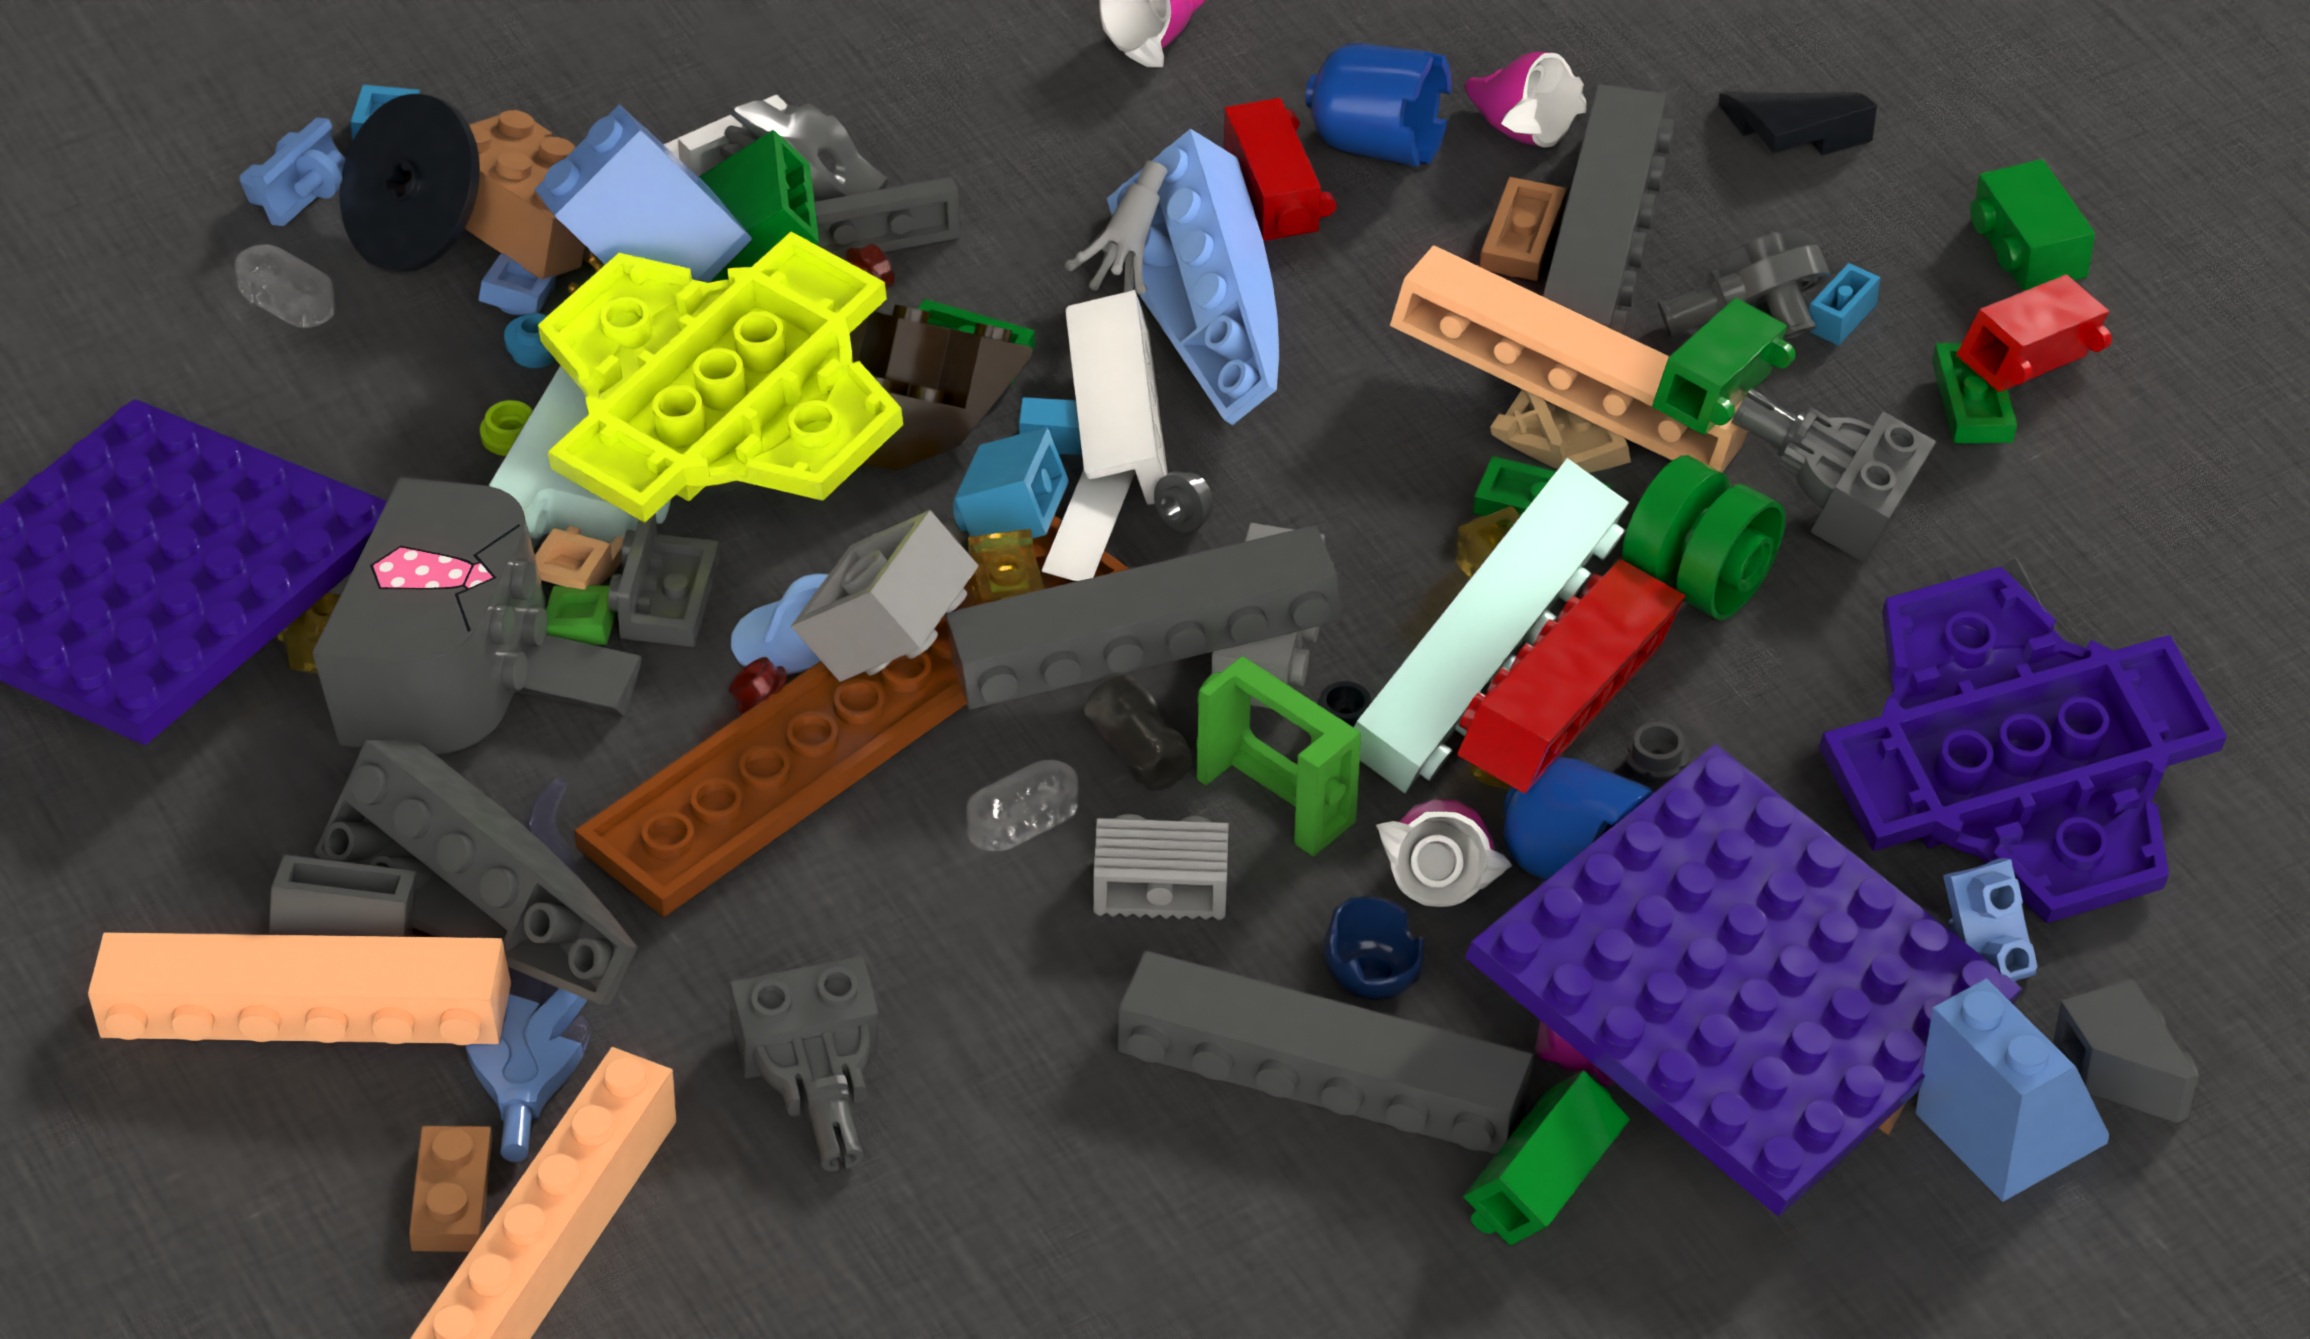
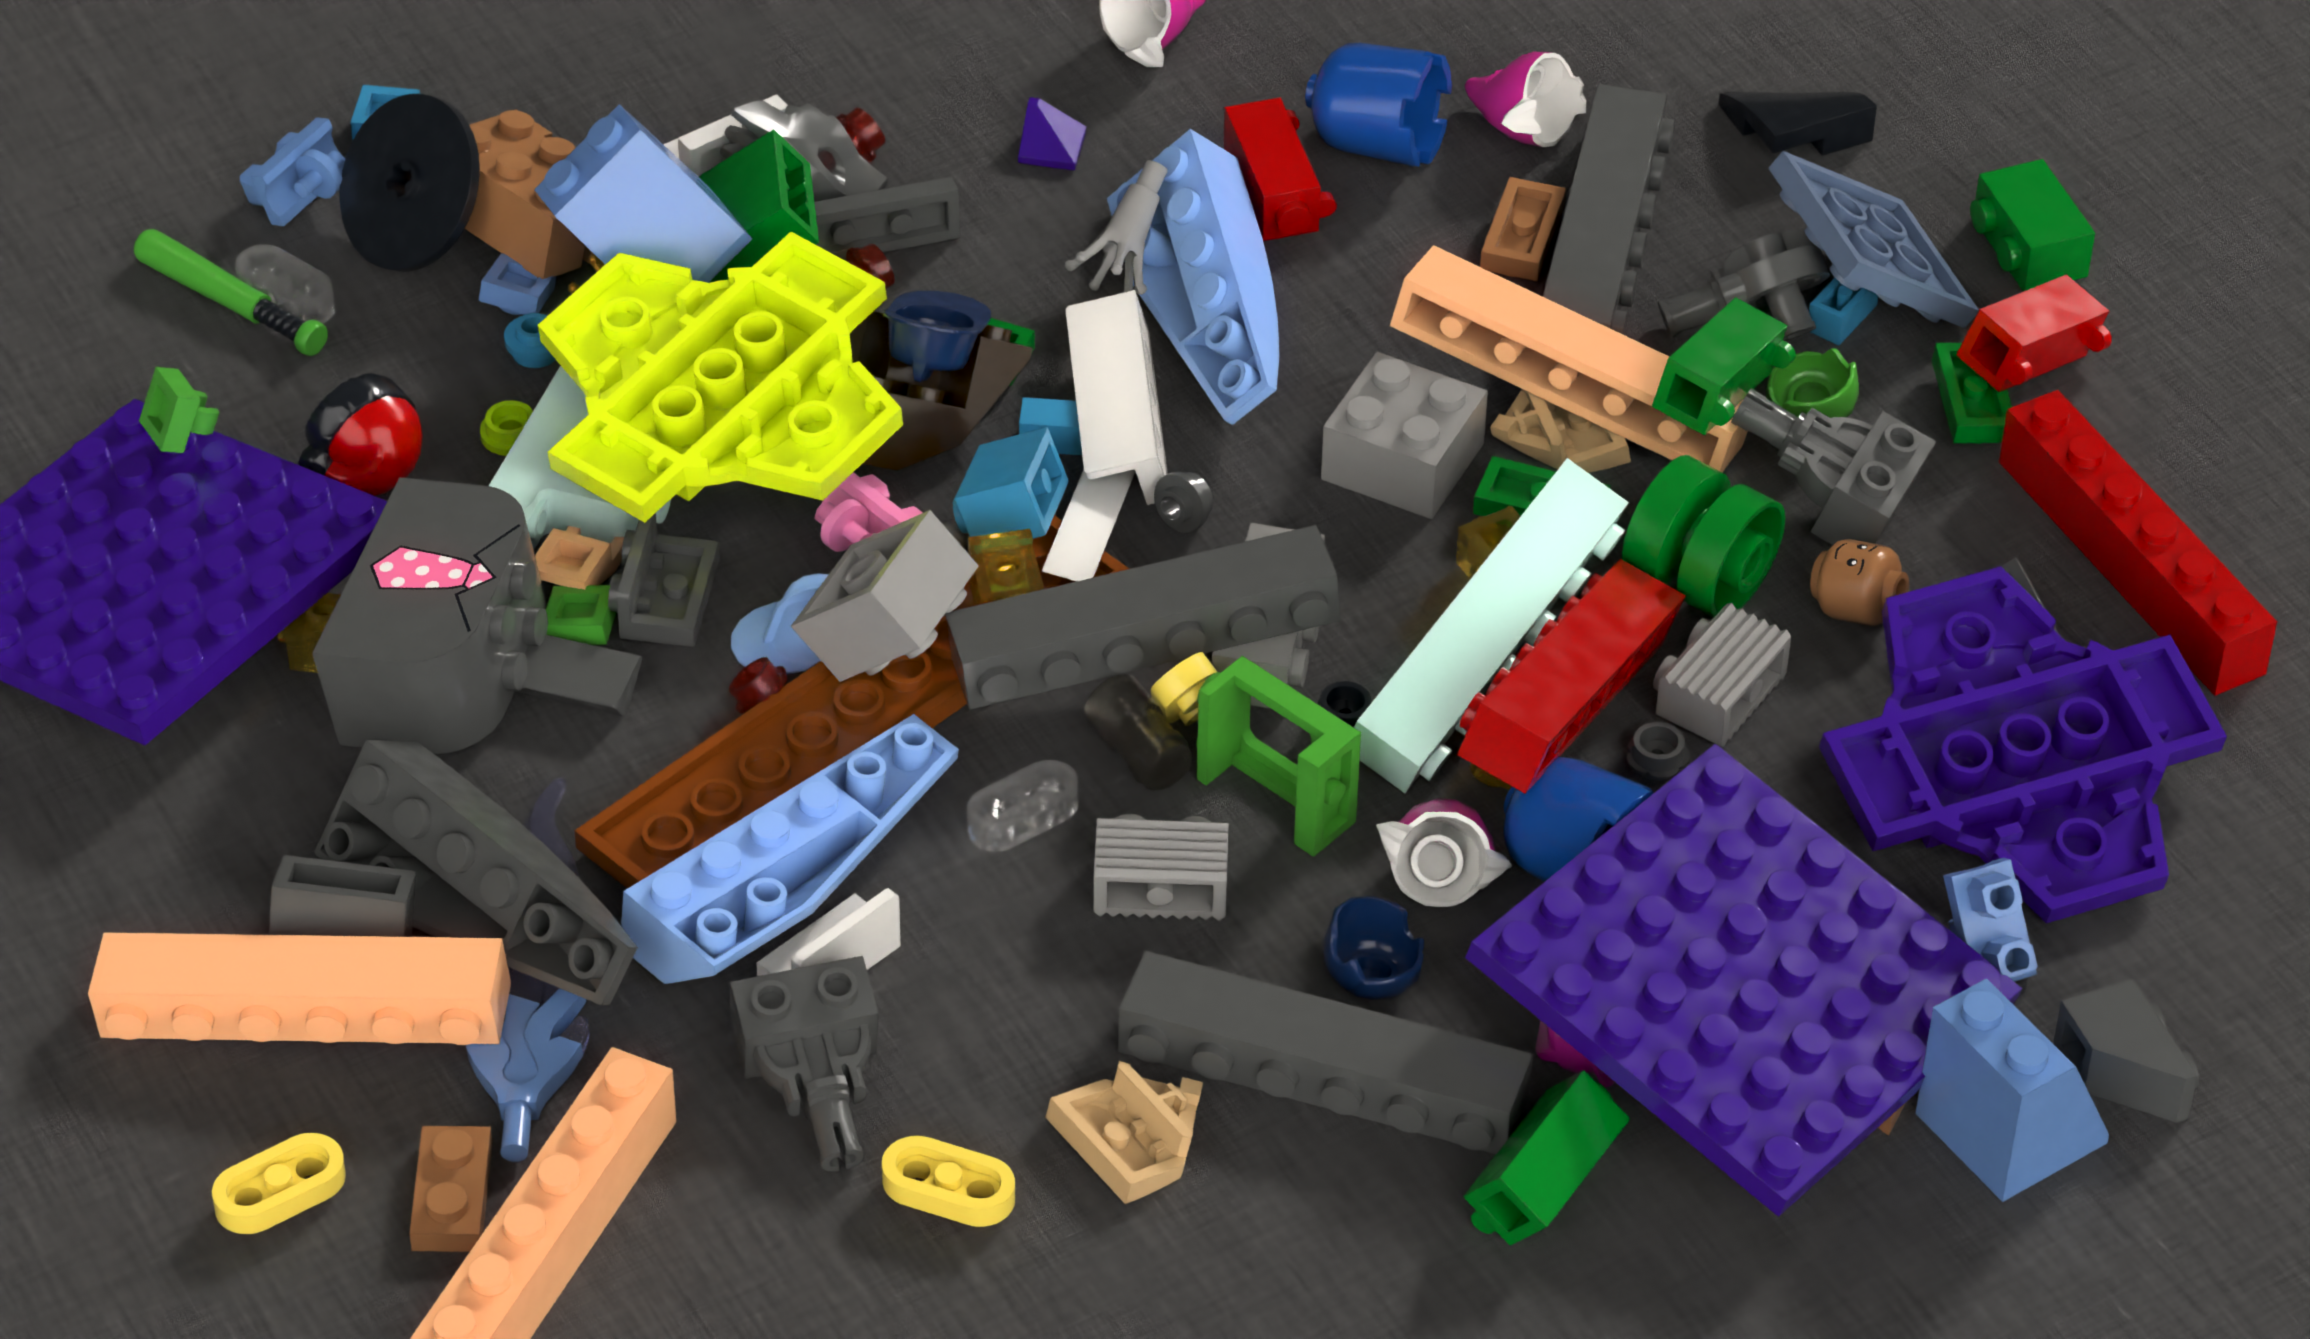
(175, 410): none -> bright green tile
(215, 283): none -> bright green piece
(276, 1184): none -> light yellow plate
(364, 435): none -> red piece
(780, 858): none -> light blue wedge
(842, 933): none -> white panel
(857, 511): none -> bright pink hips
(863, 132): none -> clear red plate
(934, 330): none -> dark blue piece
(955, 1182): none -> light yellow plate
(1050, 137): none -> dark purple slope
(1129, 1129): none -> tan slope
(1179, 688): none -> light yellow plate
(1404, 435): none -> light grey brick
(1722, 674): none -> light grey brick
(1815, 382): none -> bright green hair
(1856, 580): none -> medium nougat head
(1872, 241): none -> sand blue plate
(2137, 542): none -> red brick

